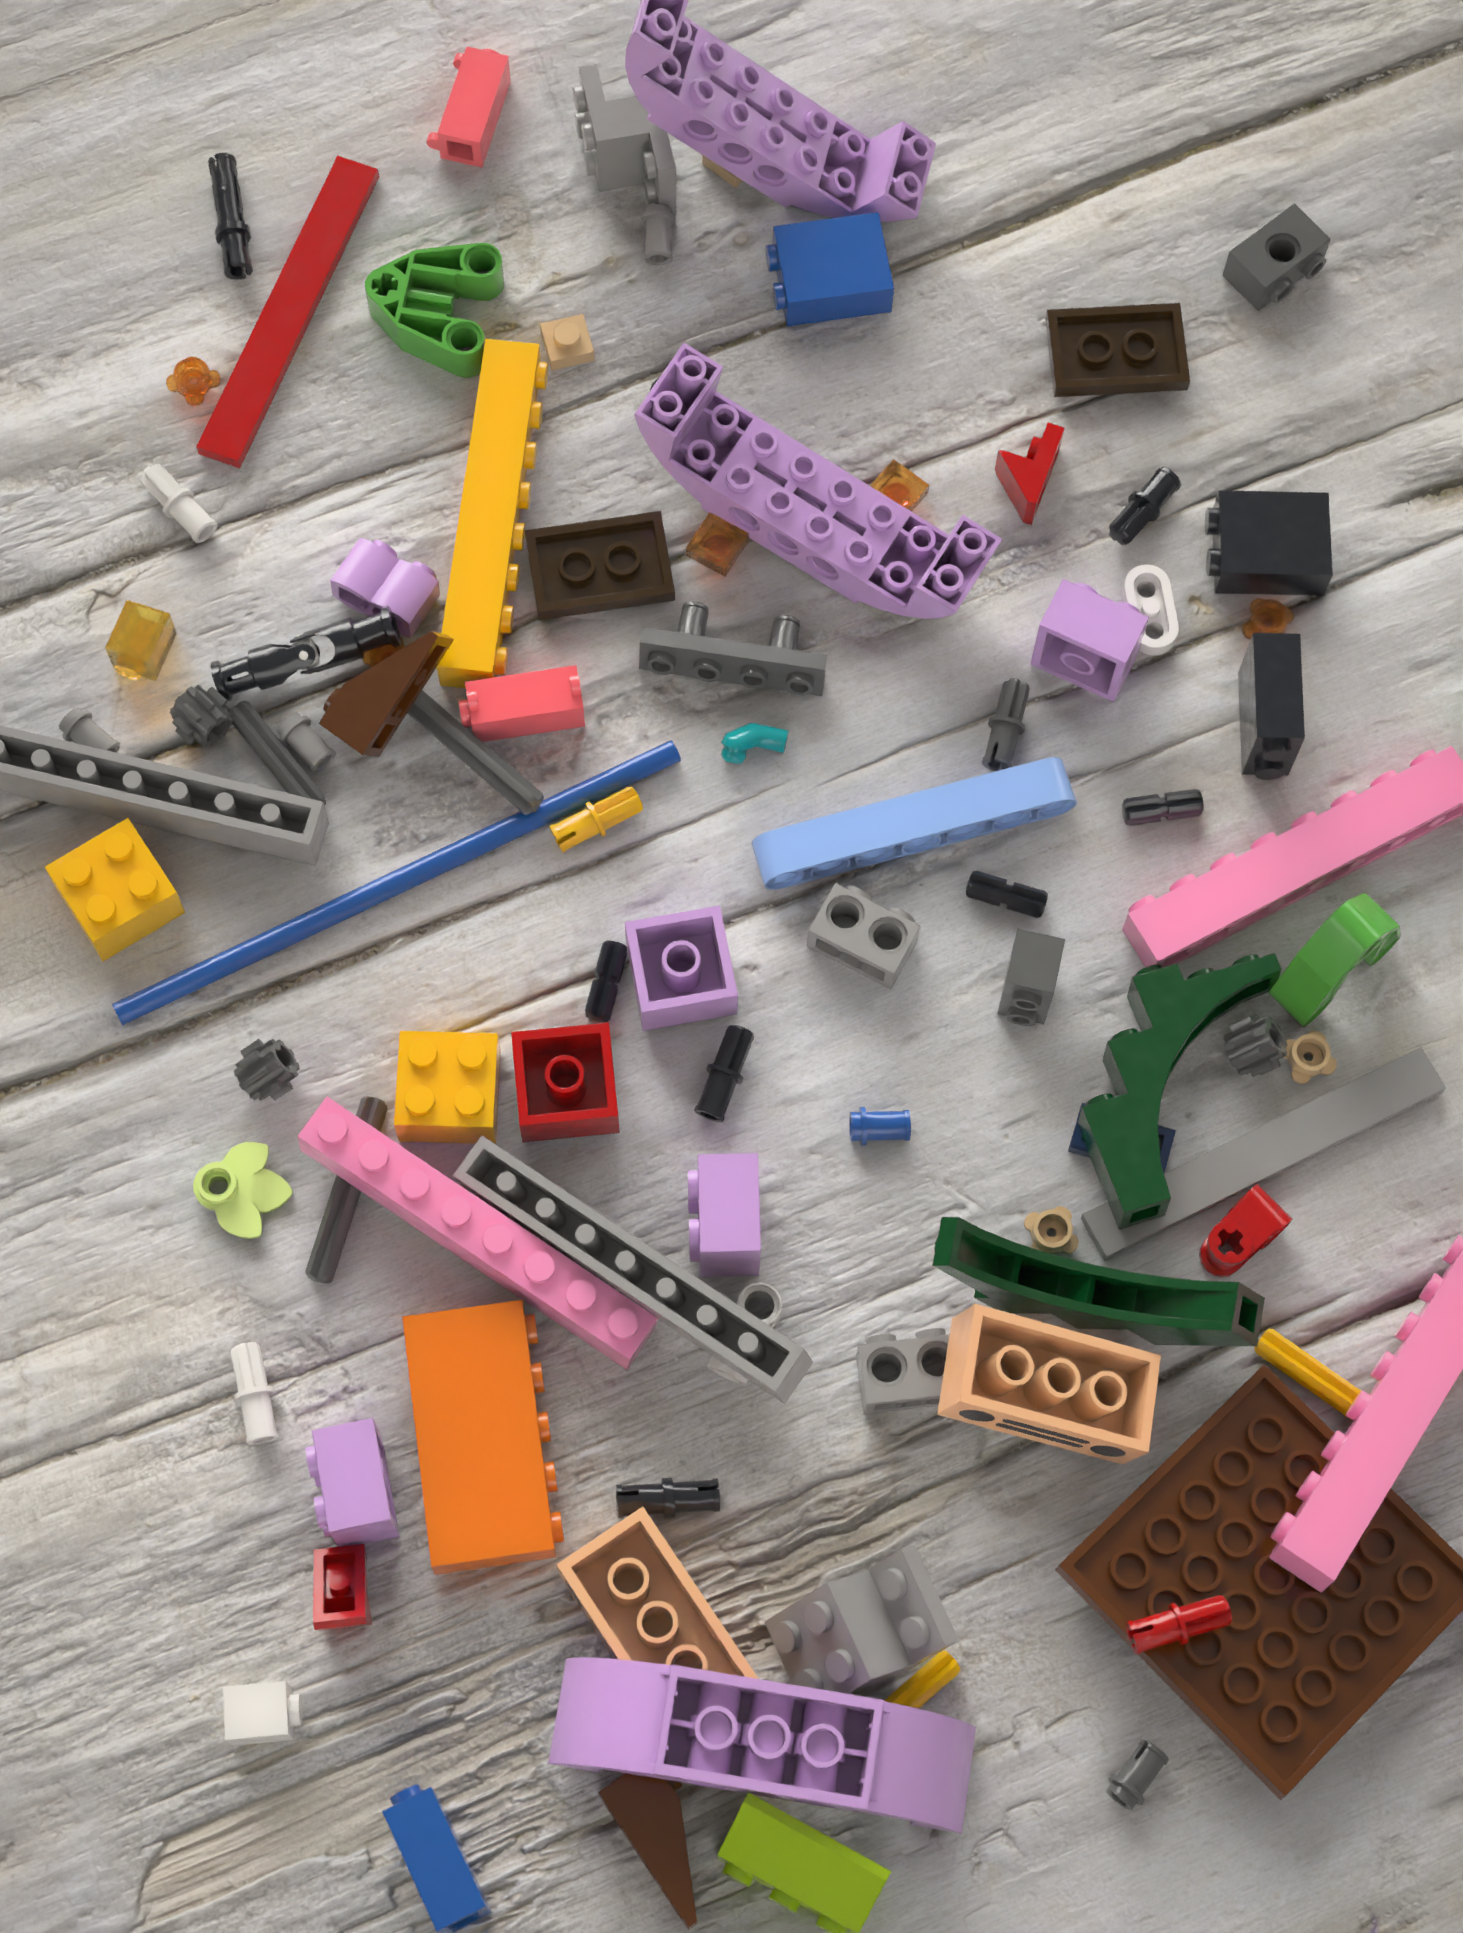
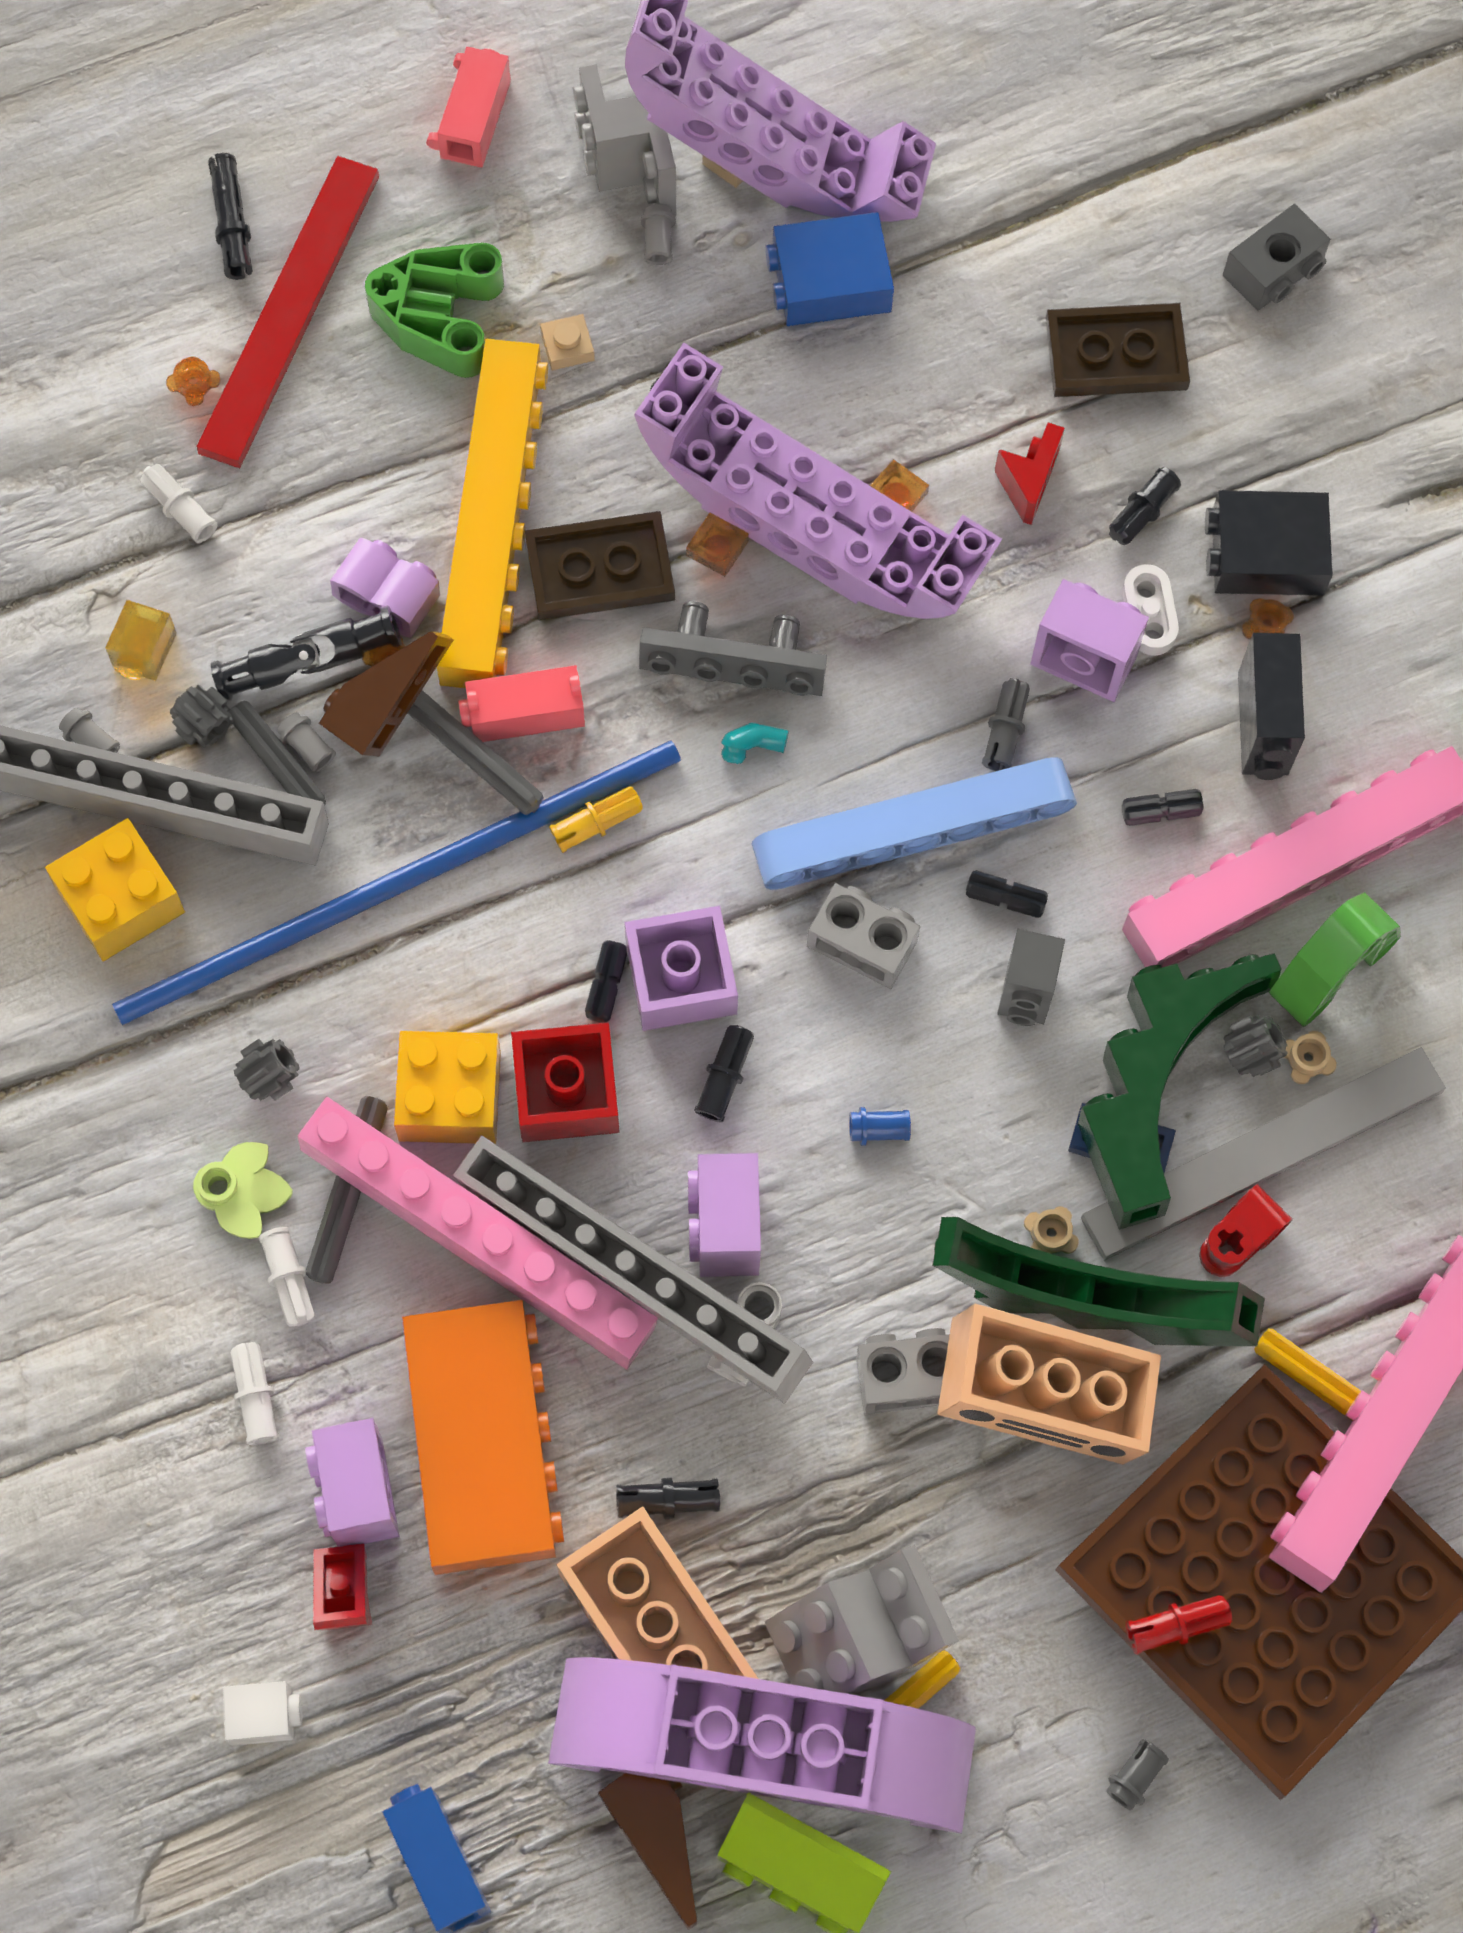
(287, 1276): none -> white axle

